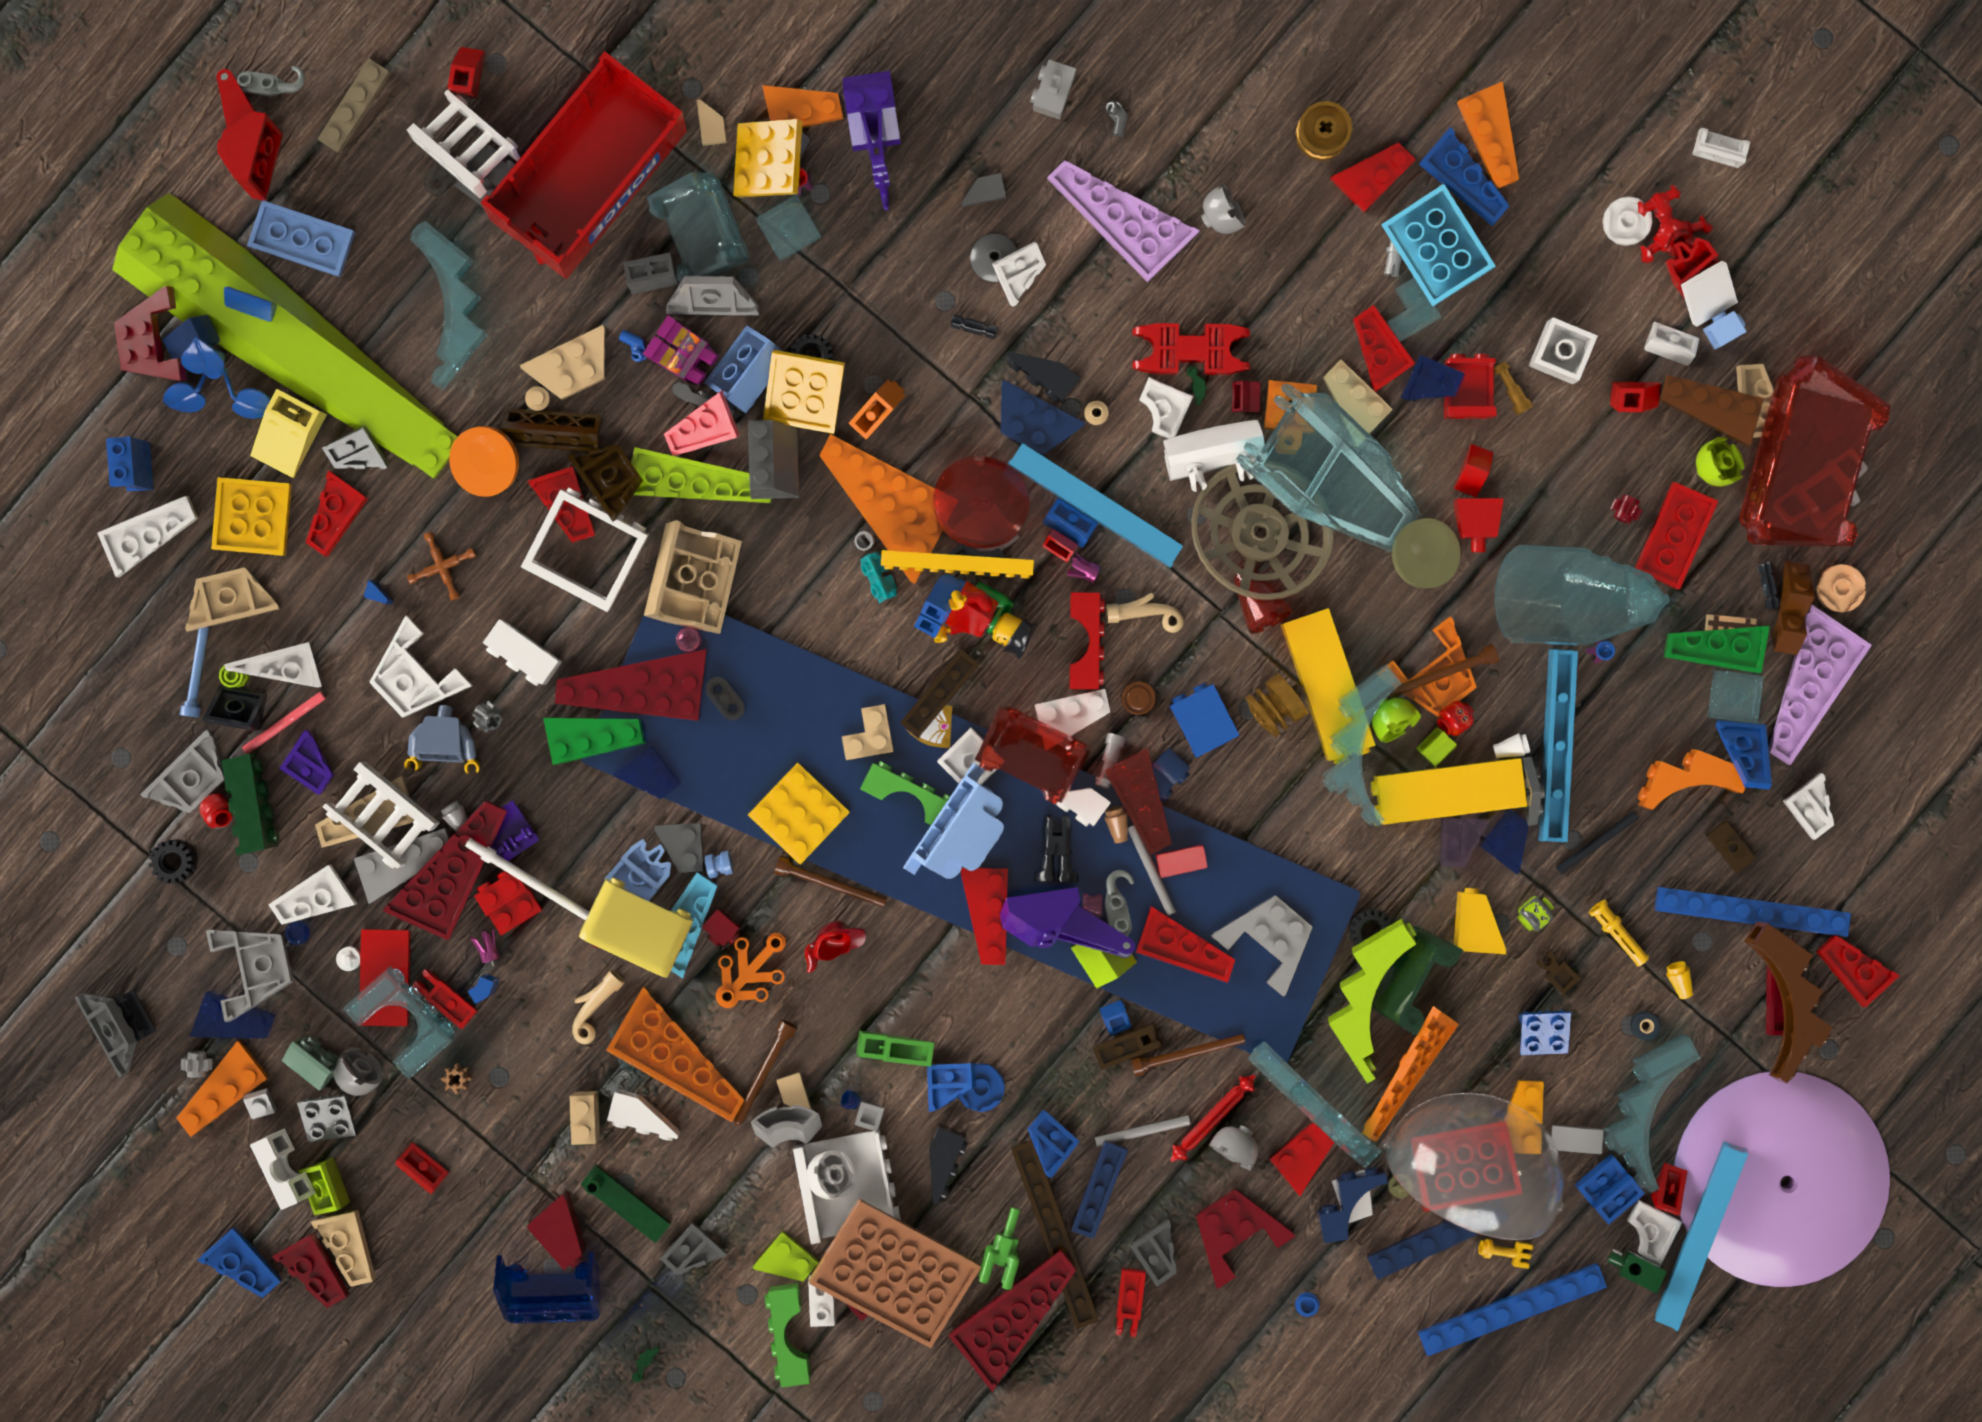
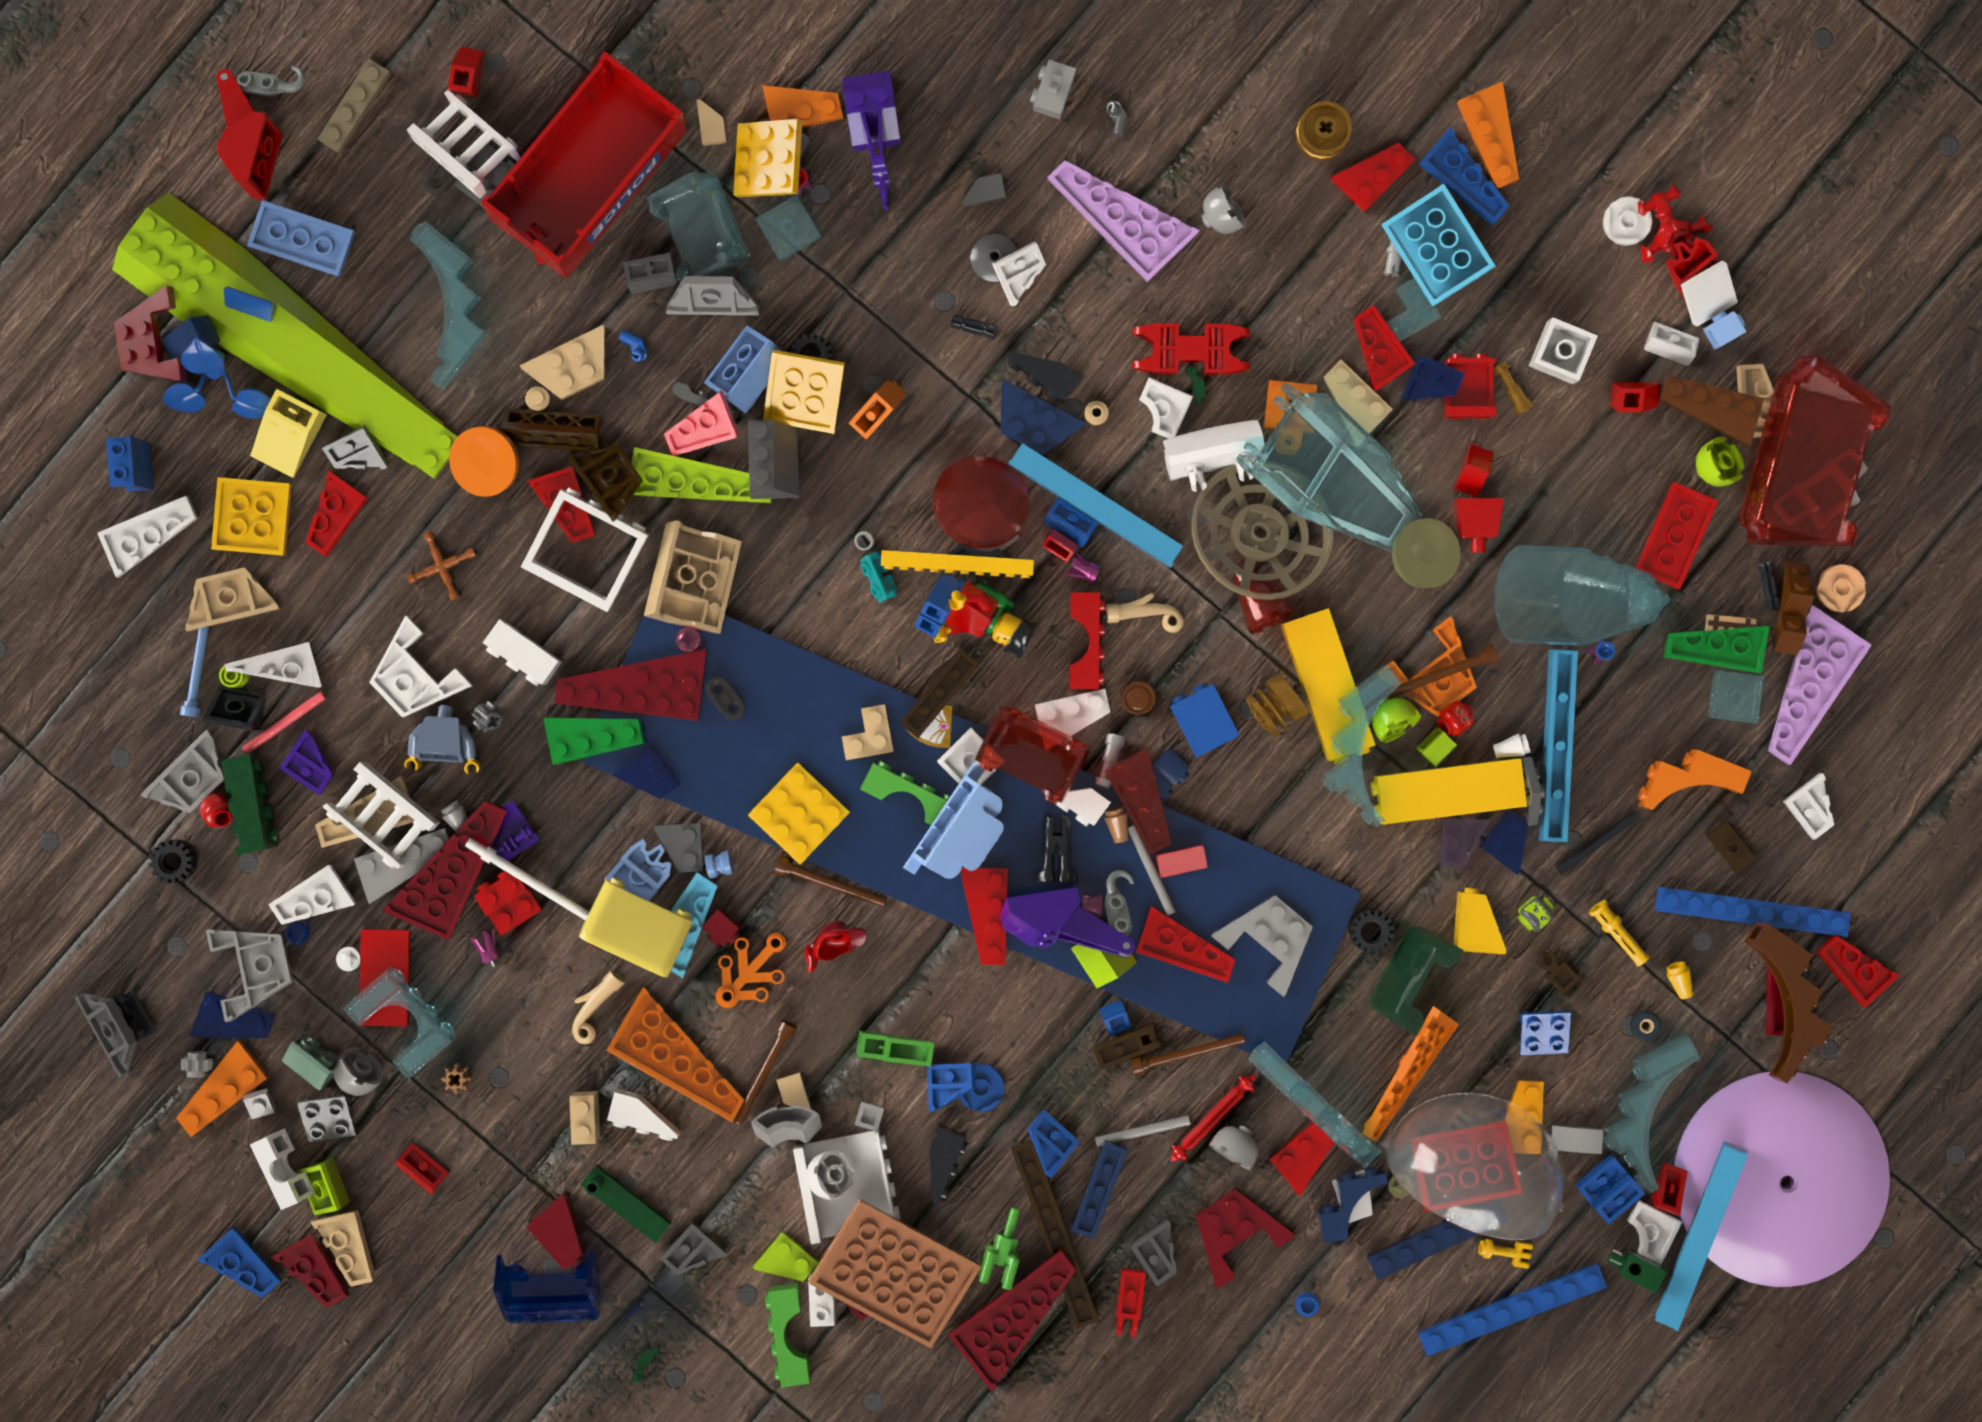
(376, 593): blue slope -> none
(446, 1000): red hinge -> none
(485, 987): blue piece -> none
(687, 356): magenta hips -> none
(850, 1100): clear blue hinge -> none
(888, 499): orange wing -> none
(1246, 397): dark red piece -> none
(1353, 1021): lime arch -> none
(1626, 509): dark red gear -> none
(1721, 148): white hinge -> none
(1748, 751): blue wing -> none

